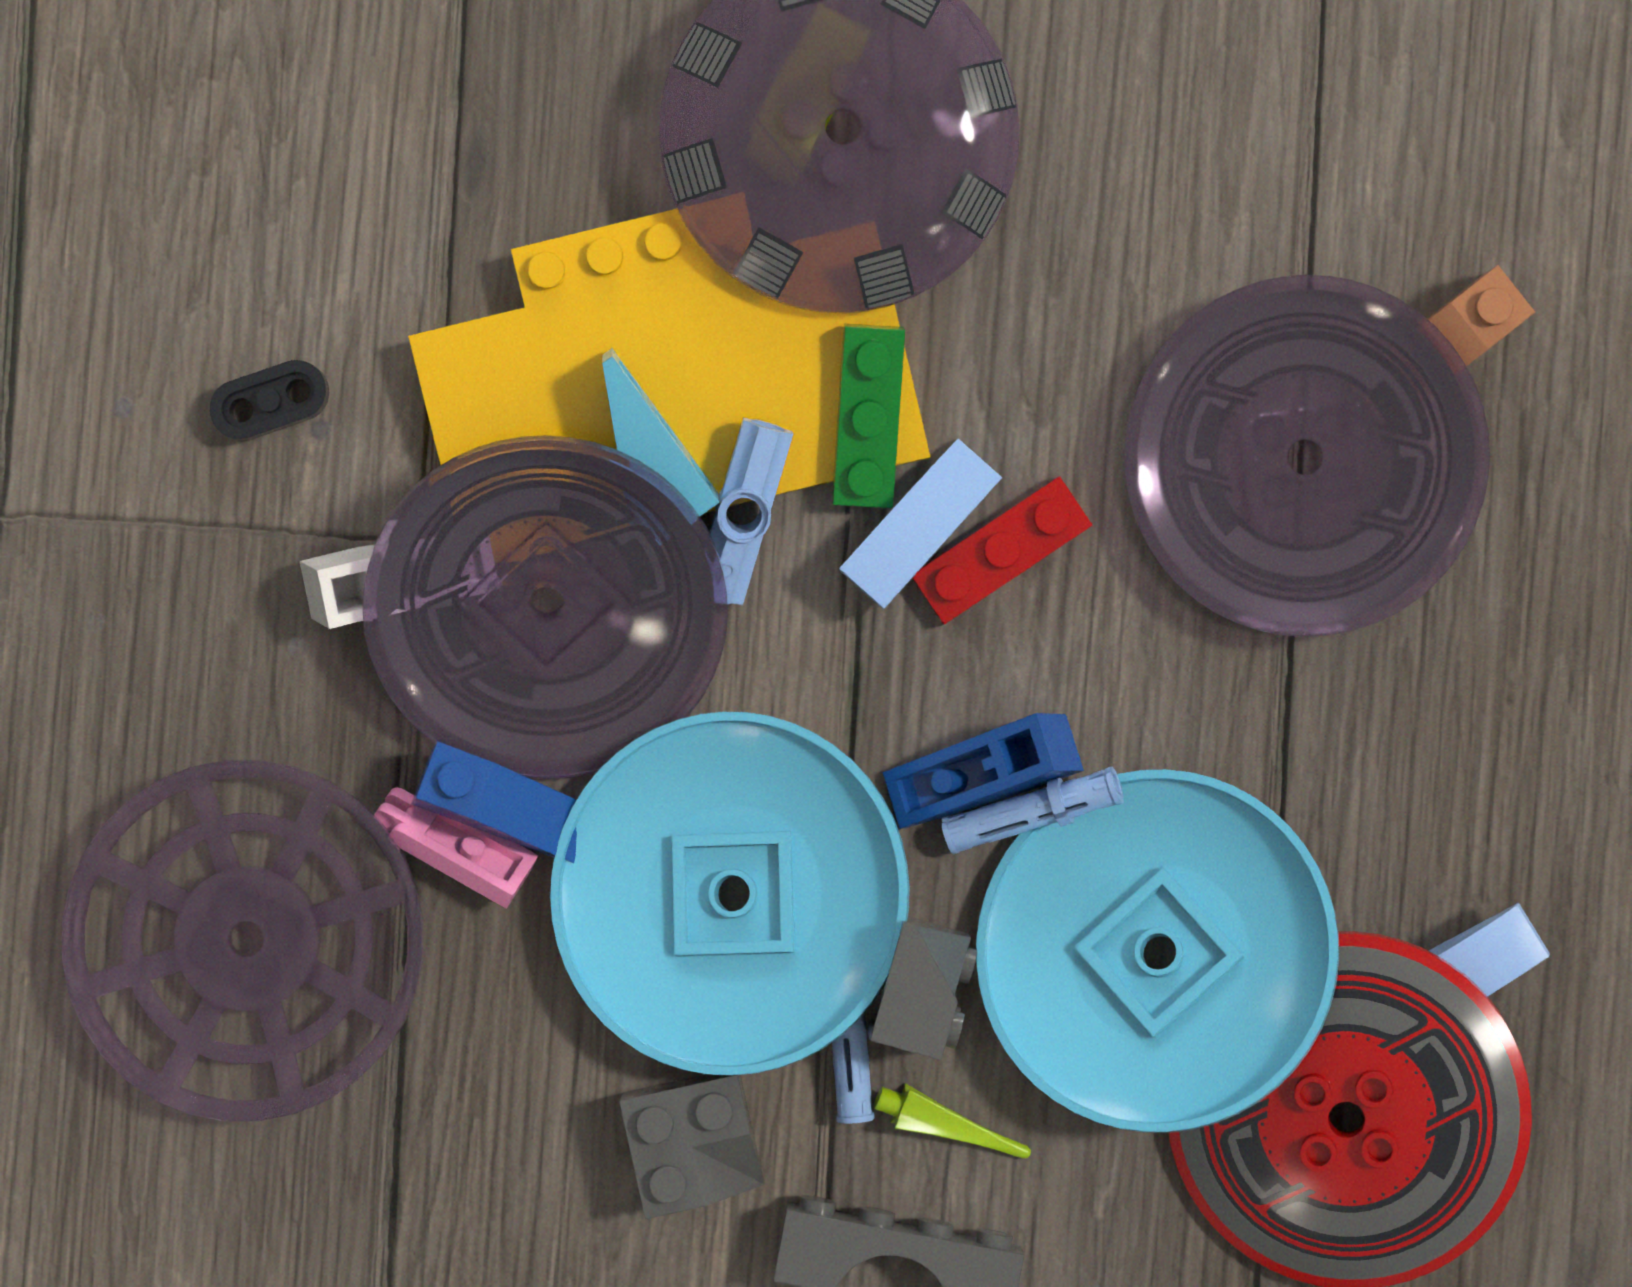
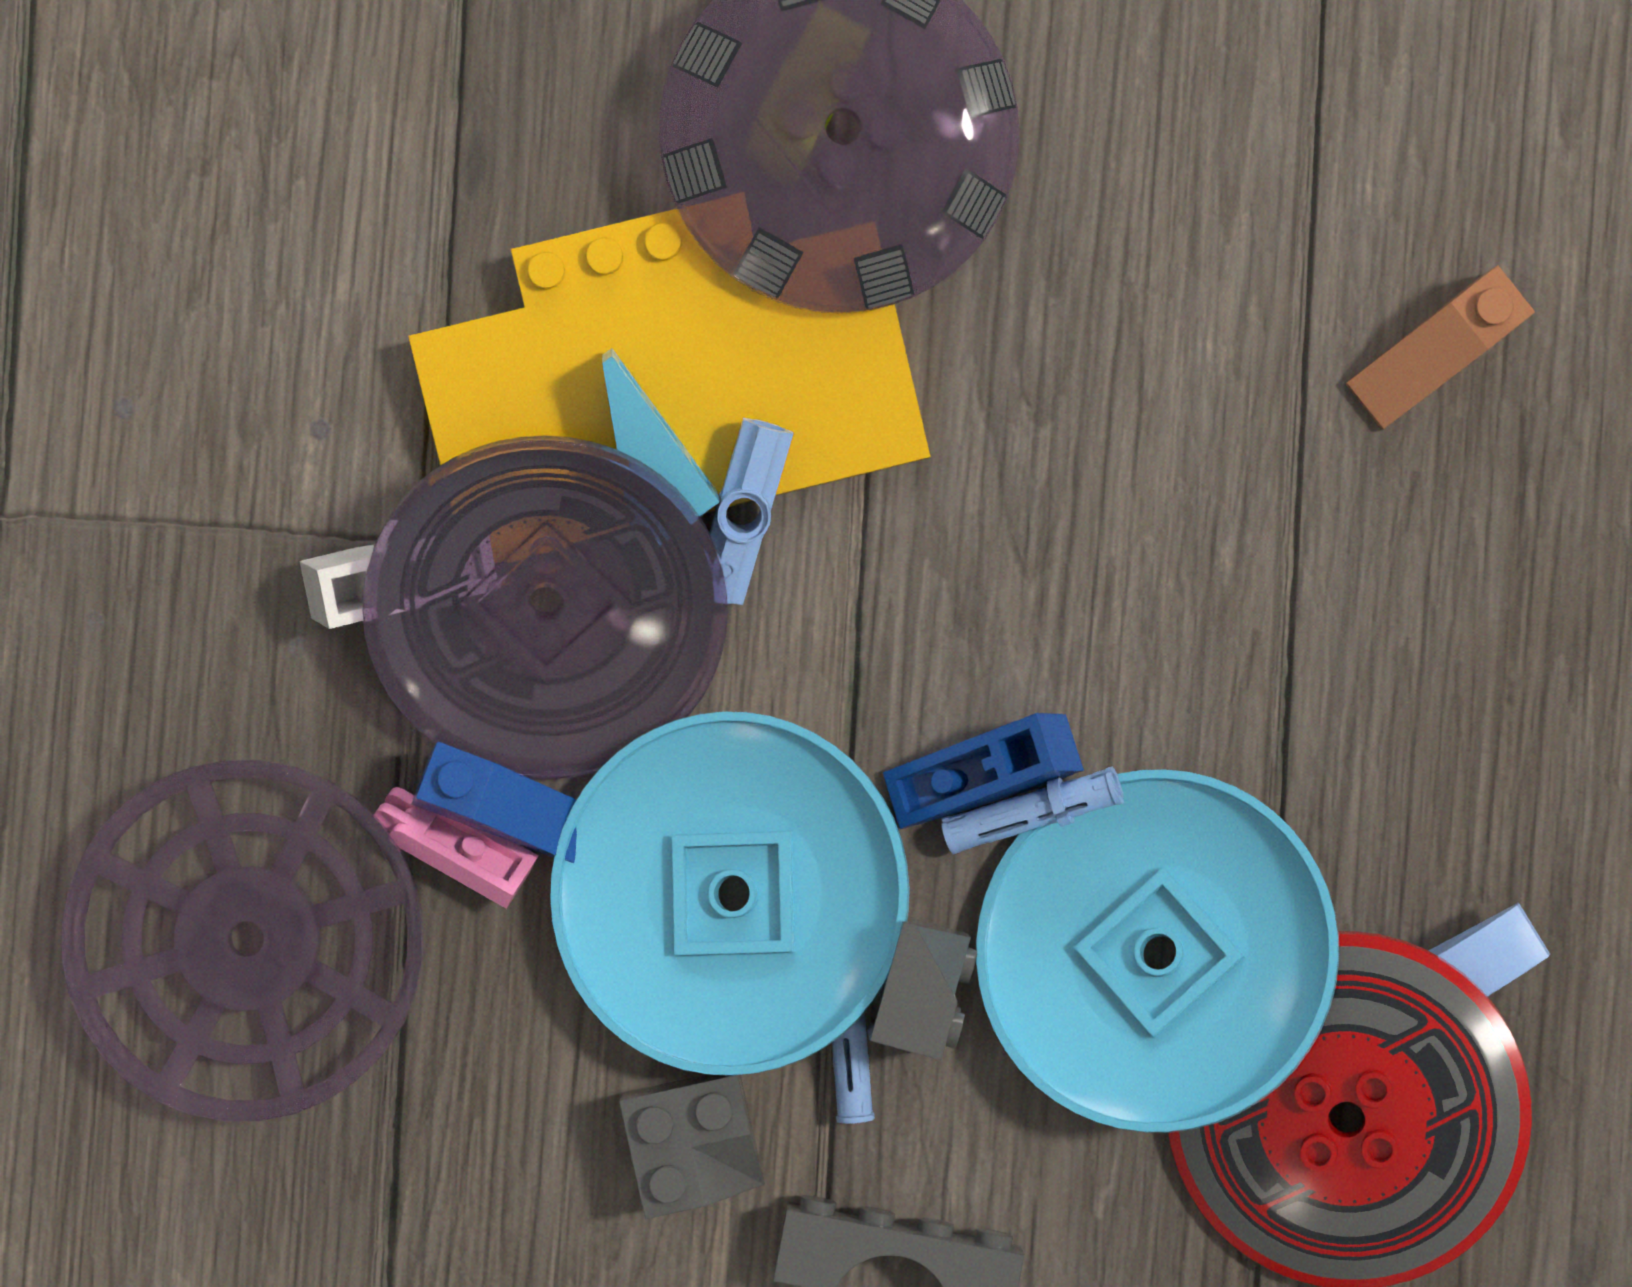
(270, 398): black plate -> none
(868, 415): green plate -> none
(920, 524): light blue slope -> none
(923, 1115): lime piece -> none
(1001, 550): red plate -> none
(1323, 367): clear purple dish -> none

